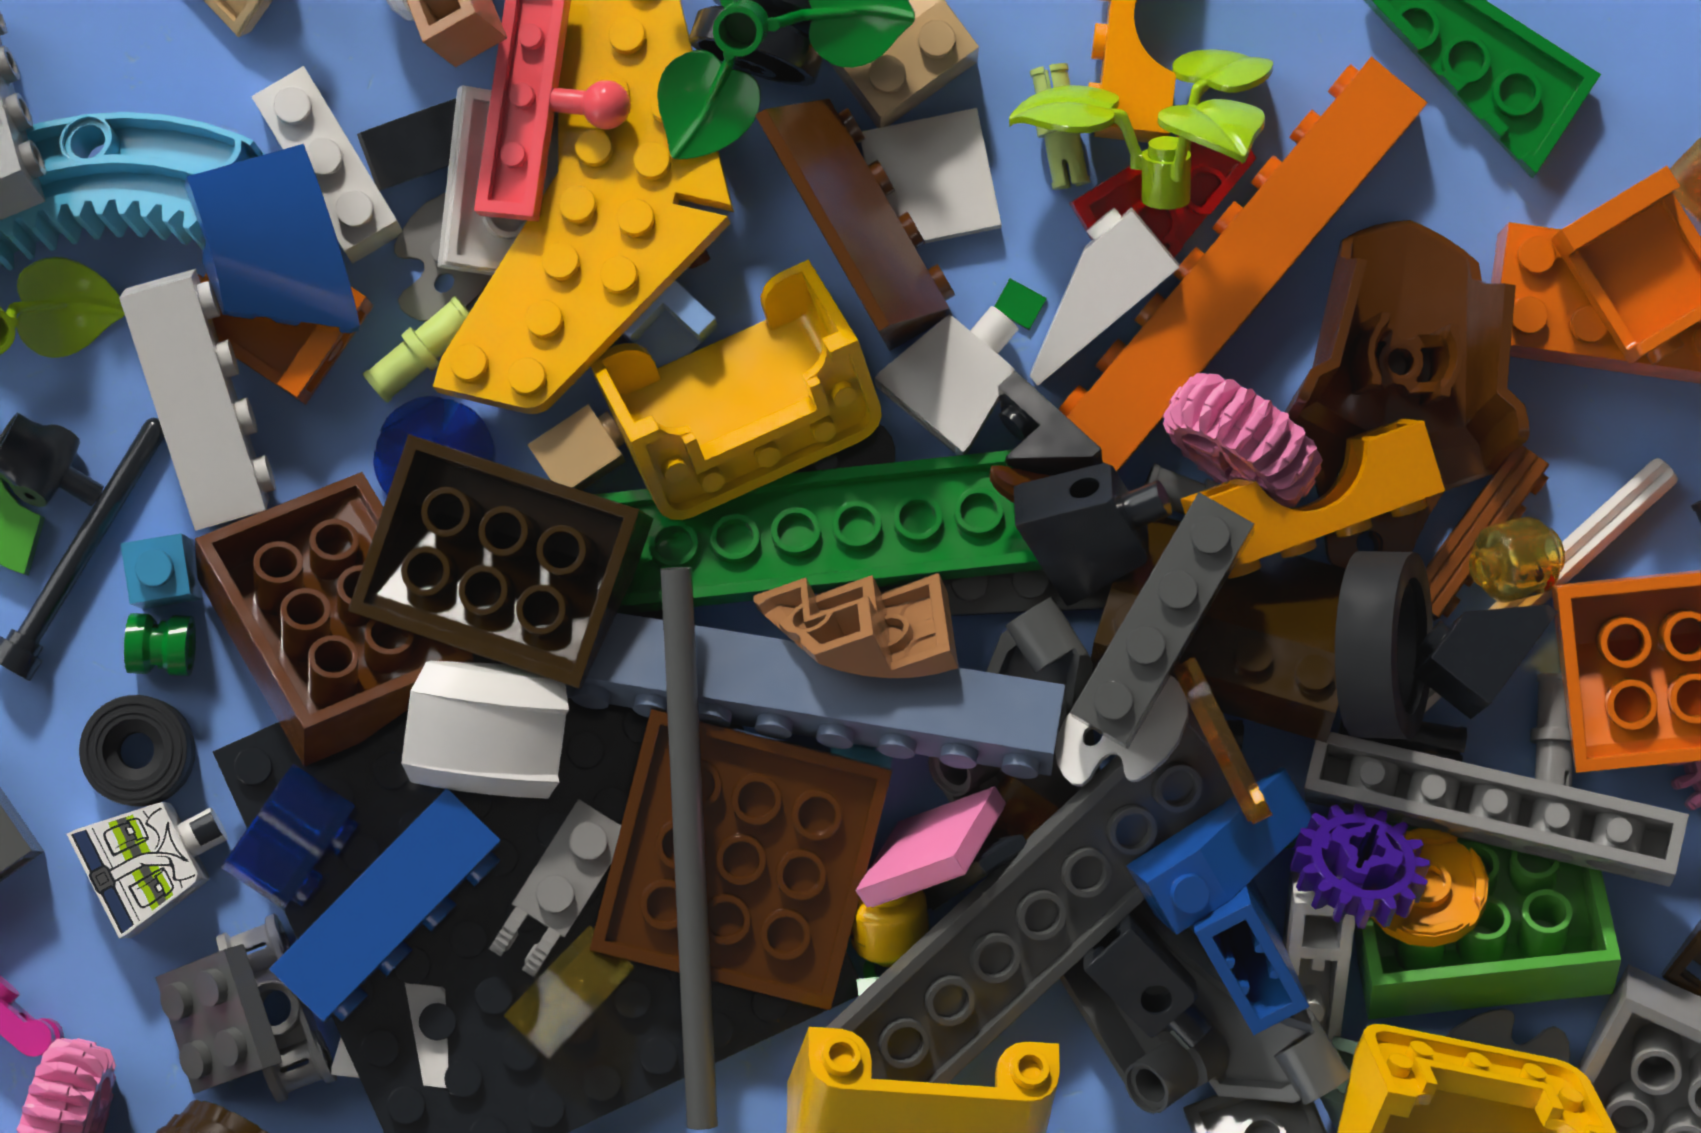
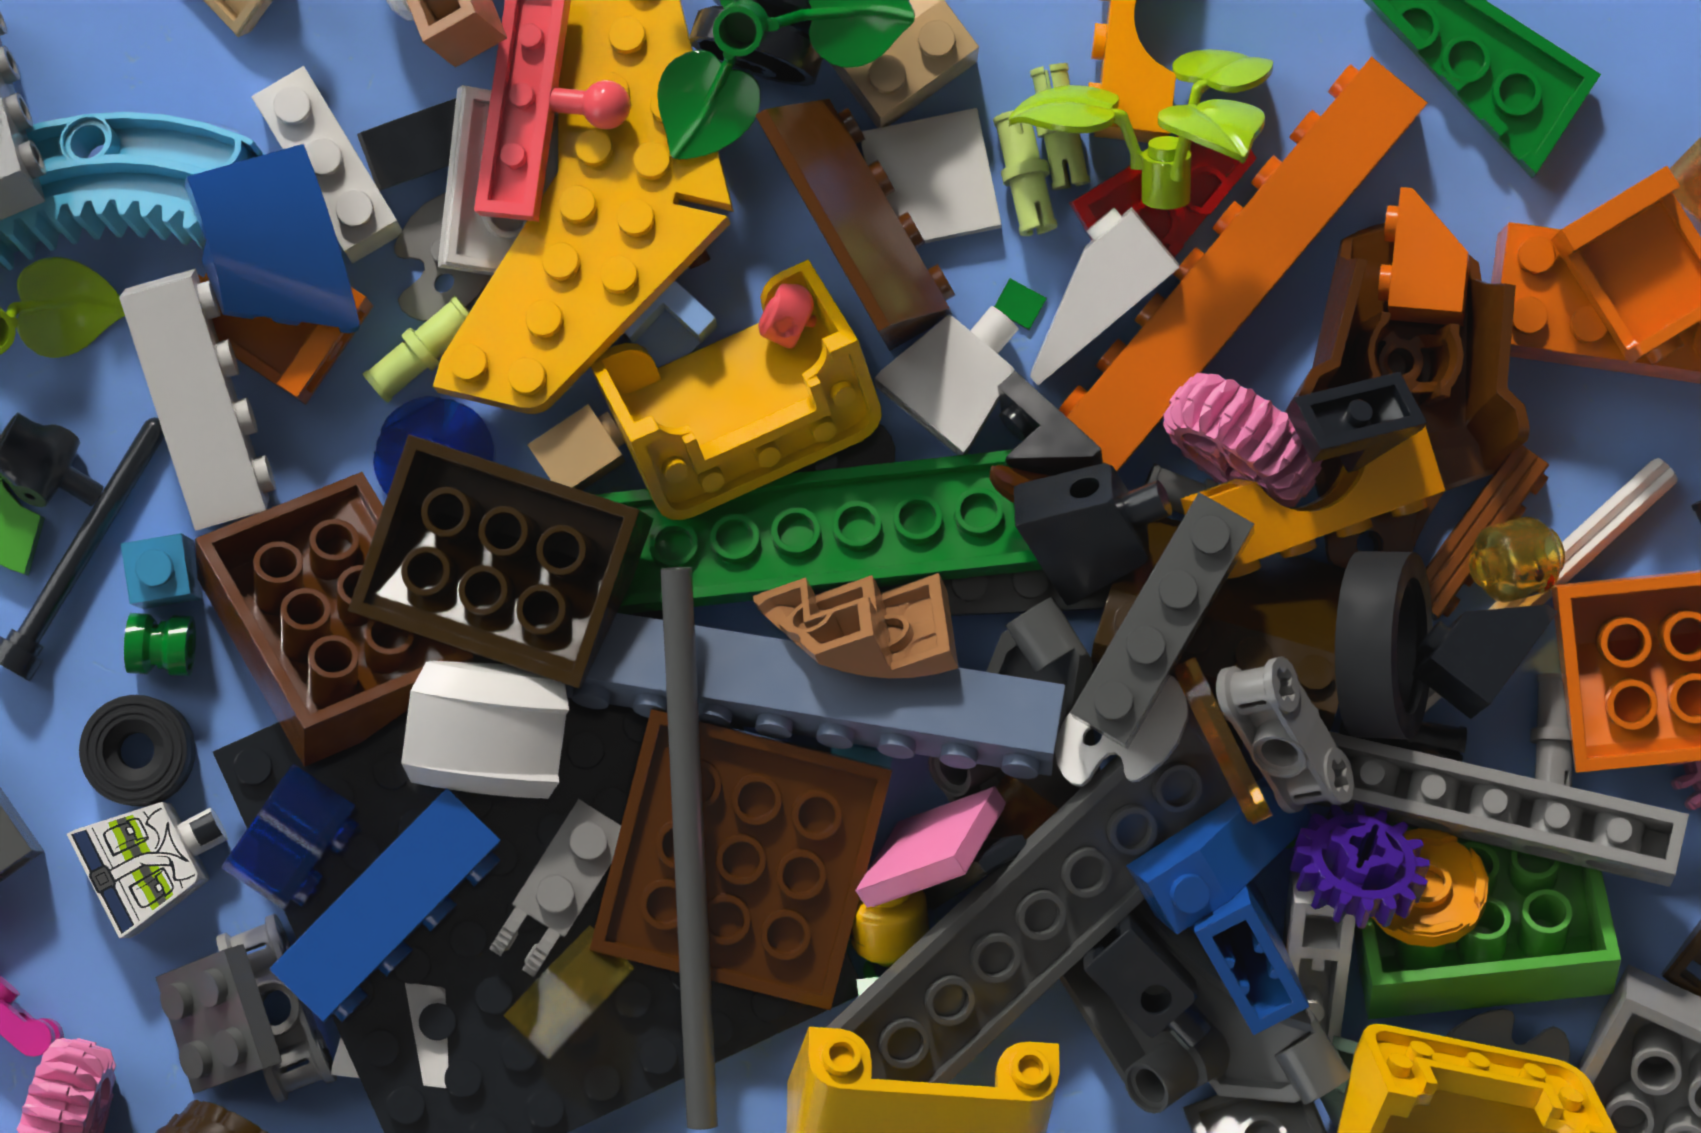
(787, 315): none -> coral piece
(1025, 176): none -> yellowish green pin
(1285, 735): none -> light grey piece
(1356, 420): none -> black slope
(1427, 267): none -> orange slope

